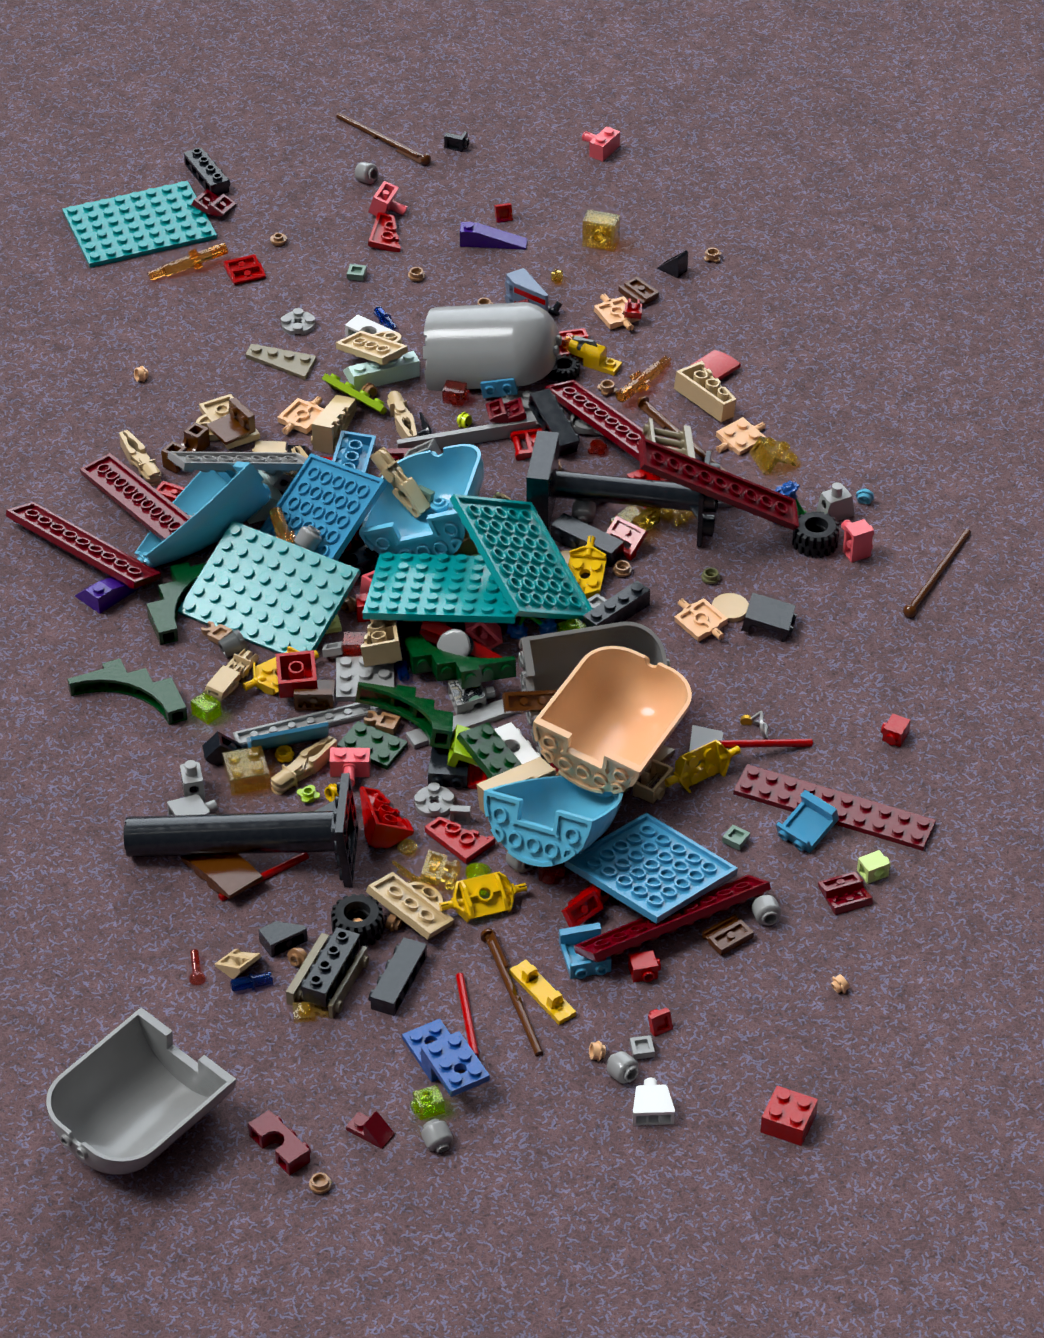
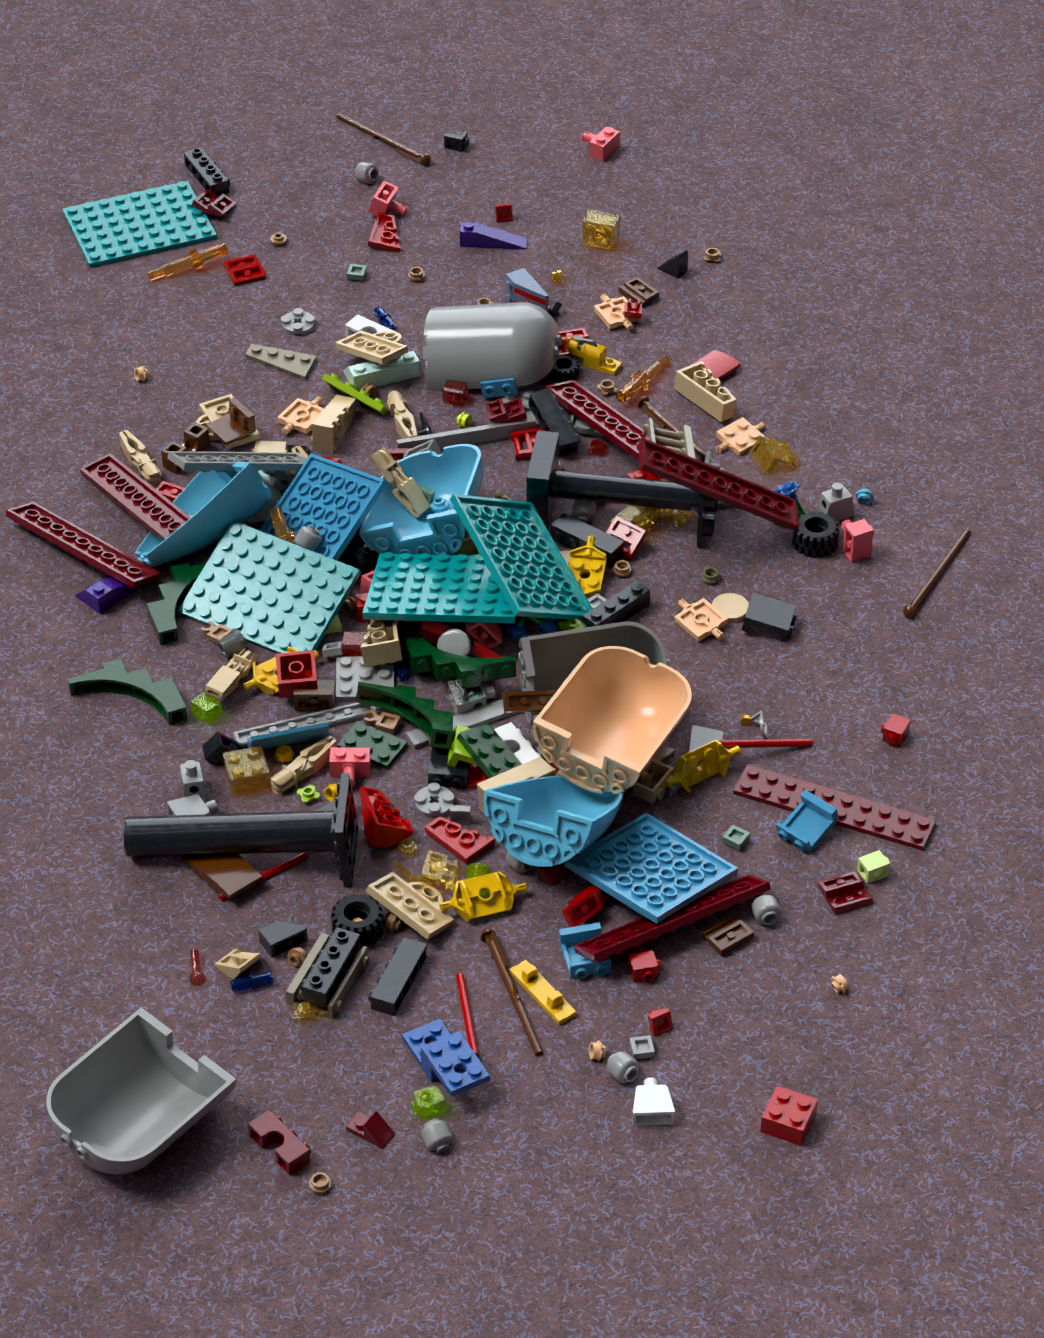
(355, 450): dark azure slope -> none

